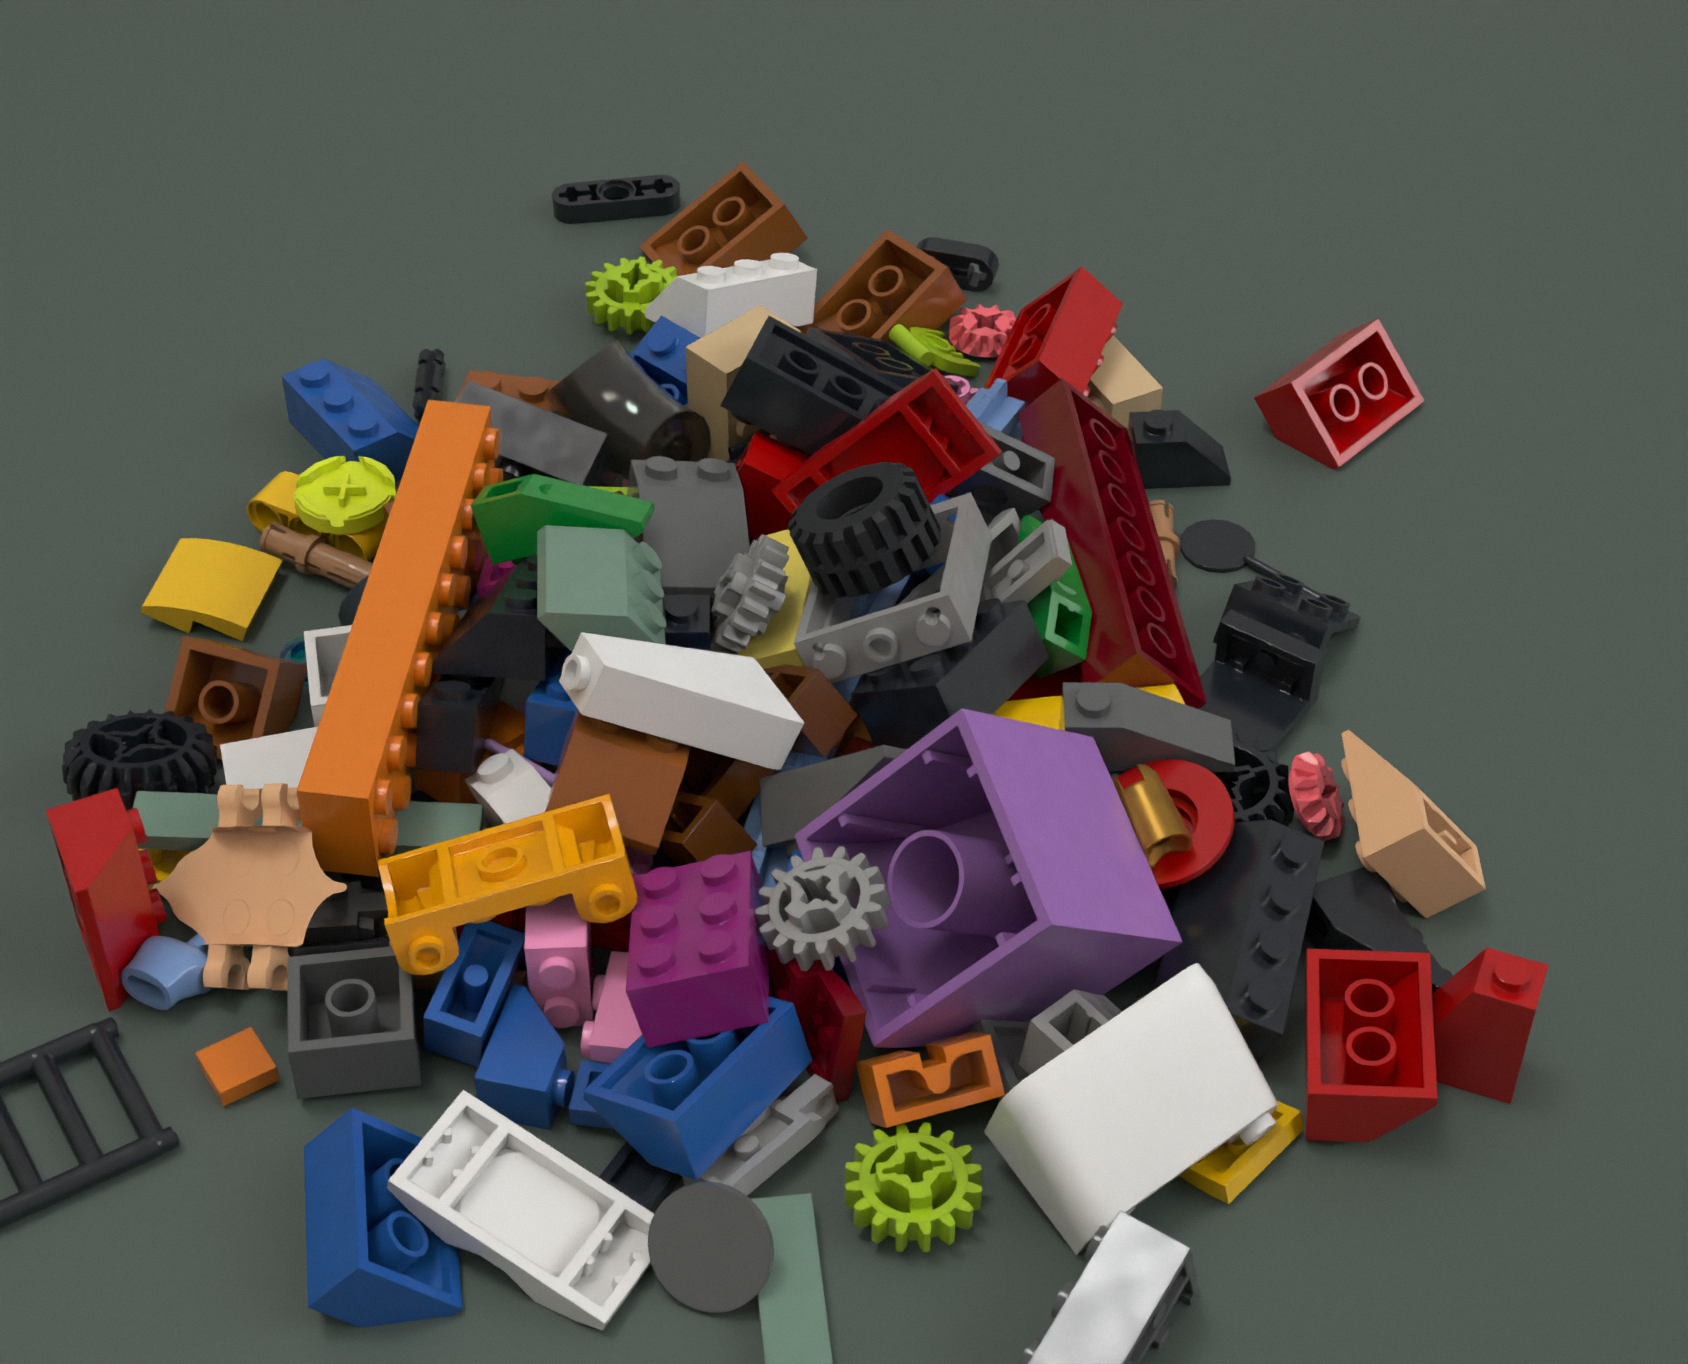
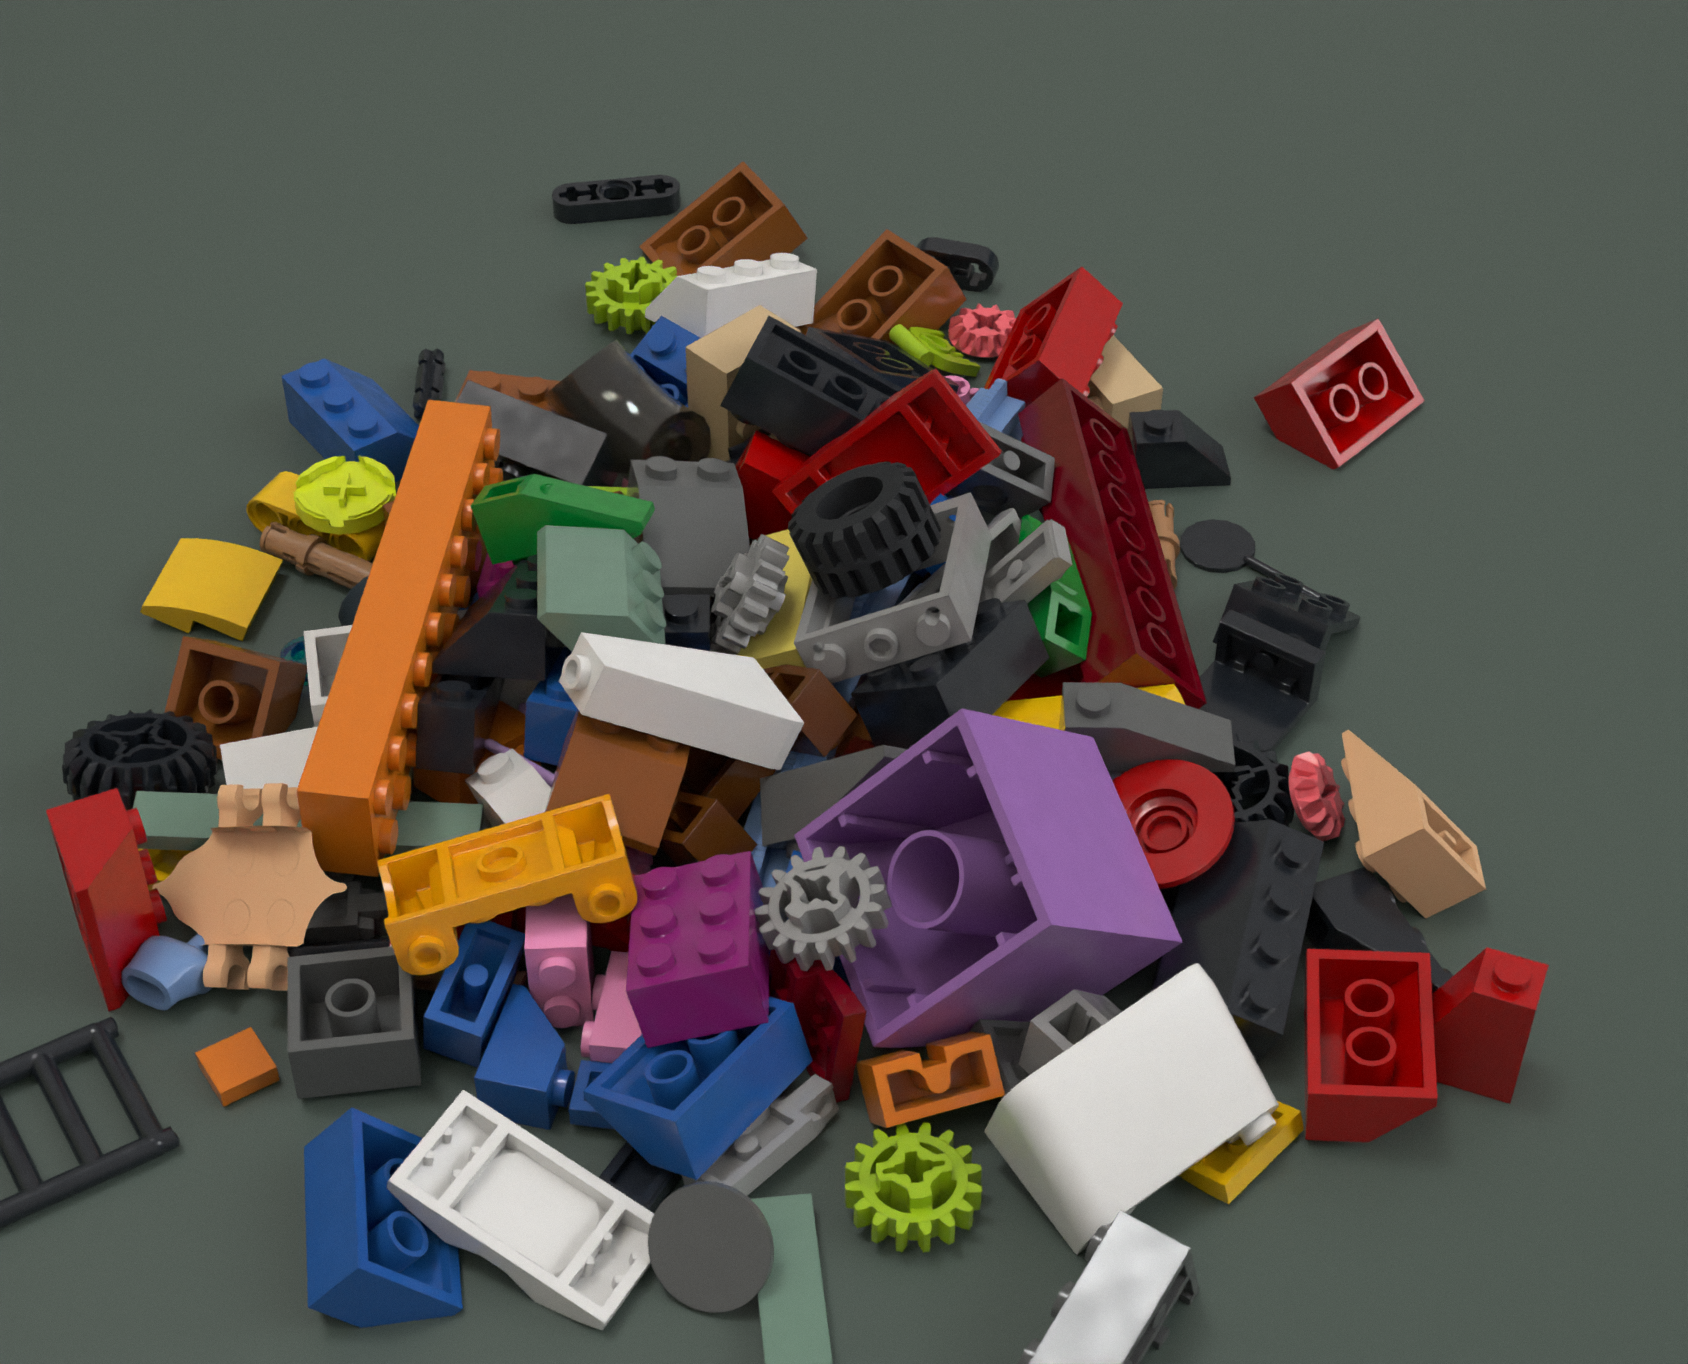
(1153, 816): pearl gold piece -> none

